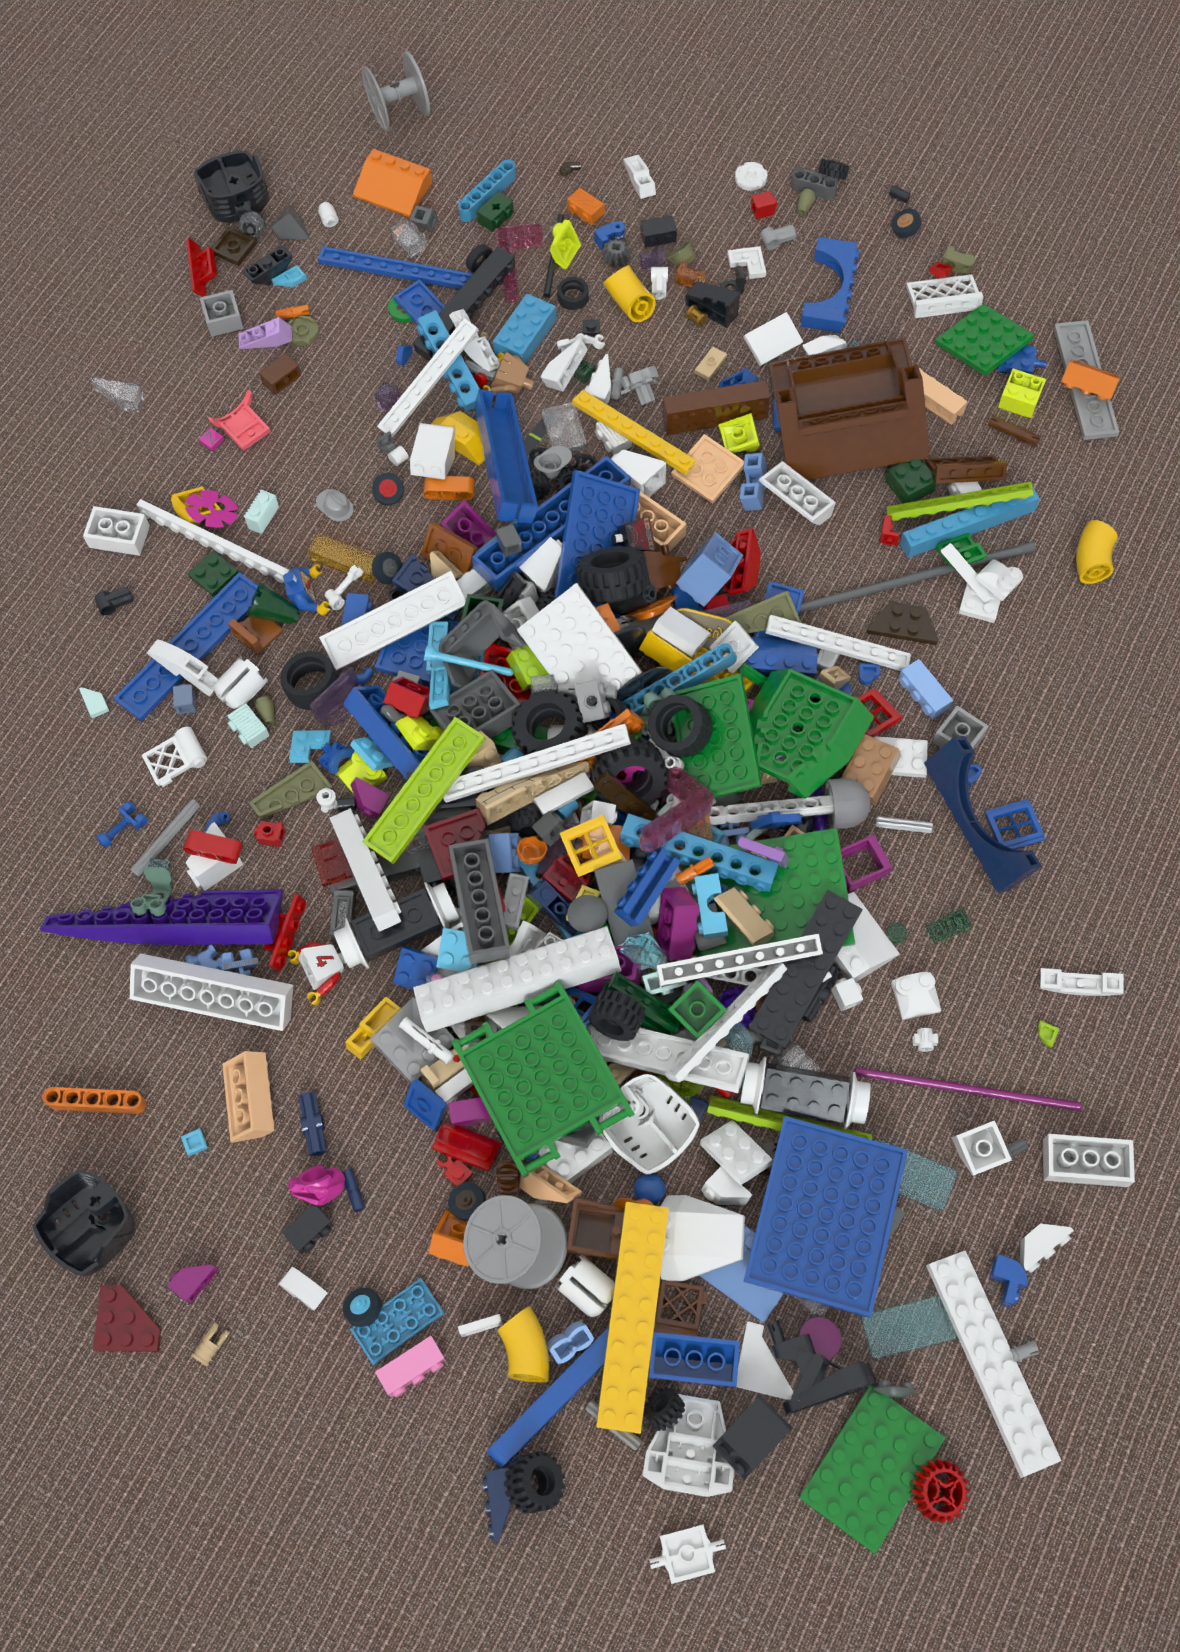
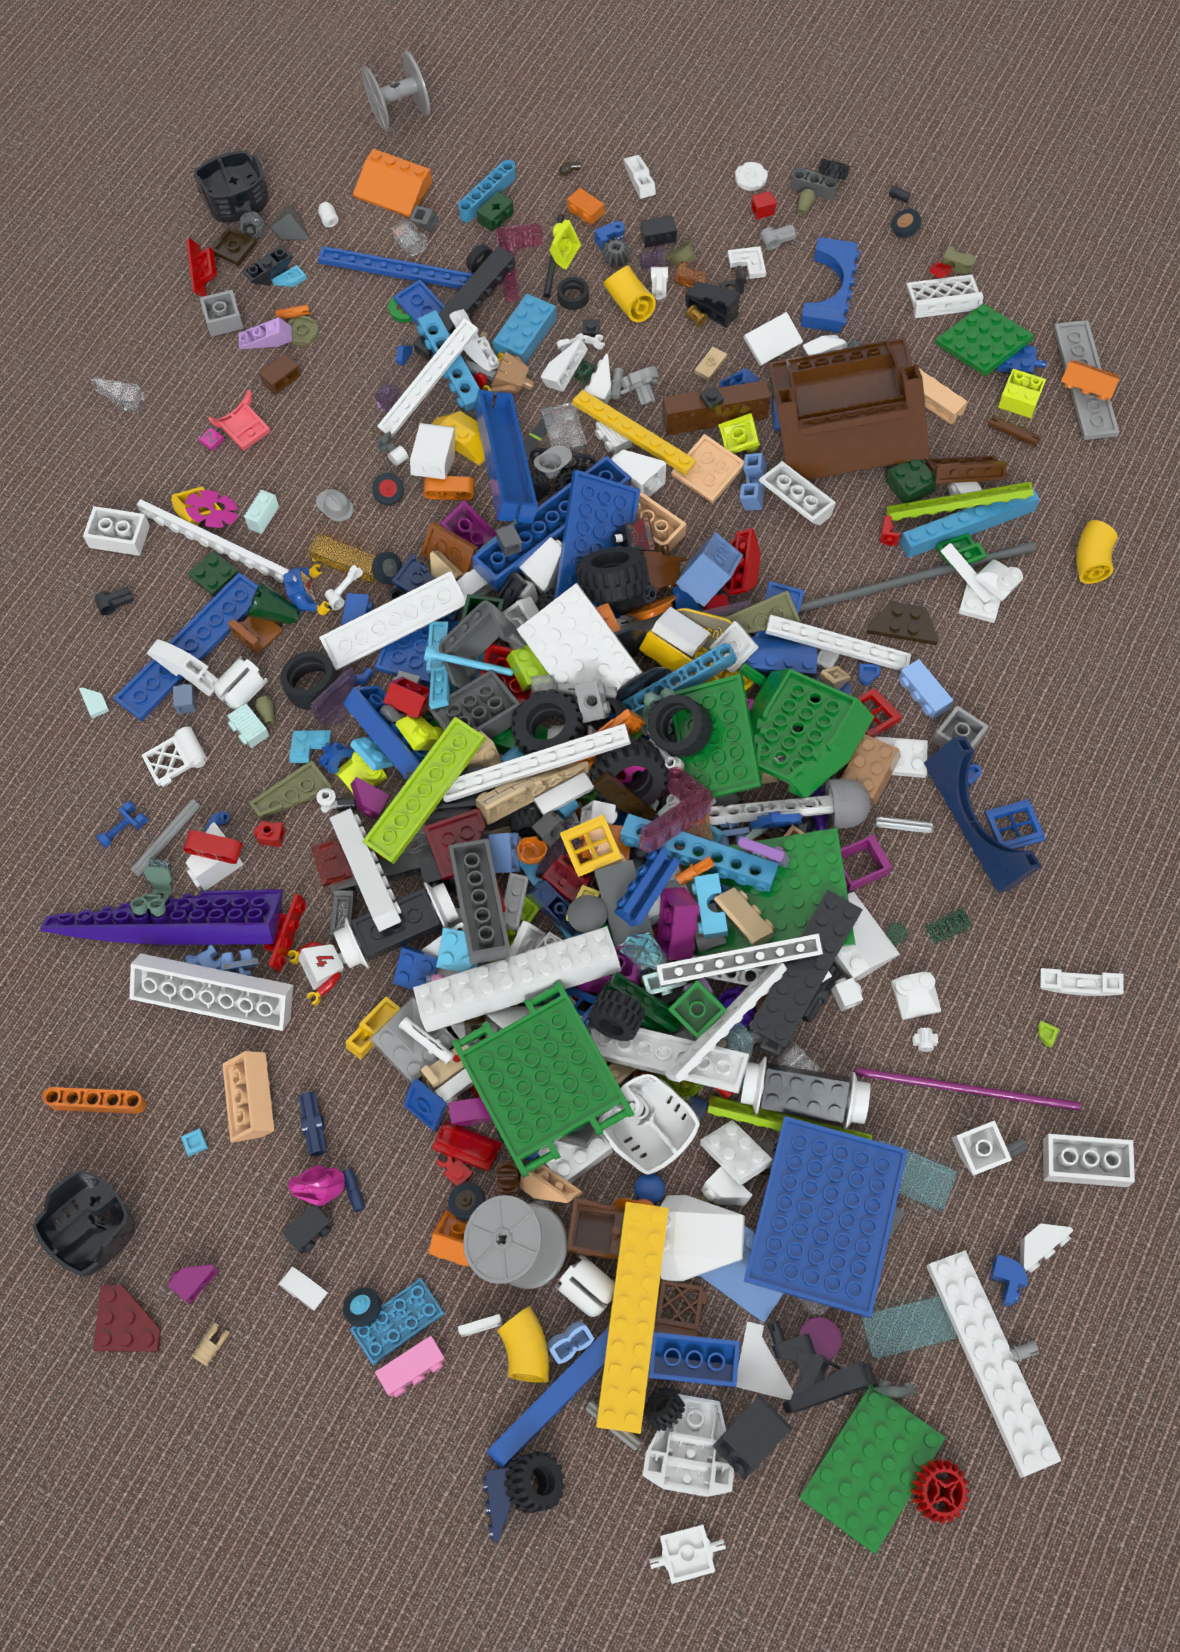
(711, 398): none -> black plate

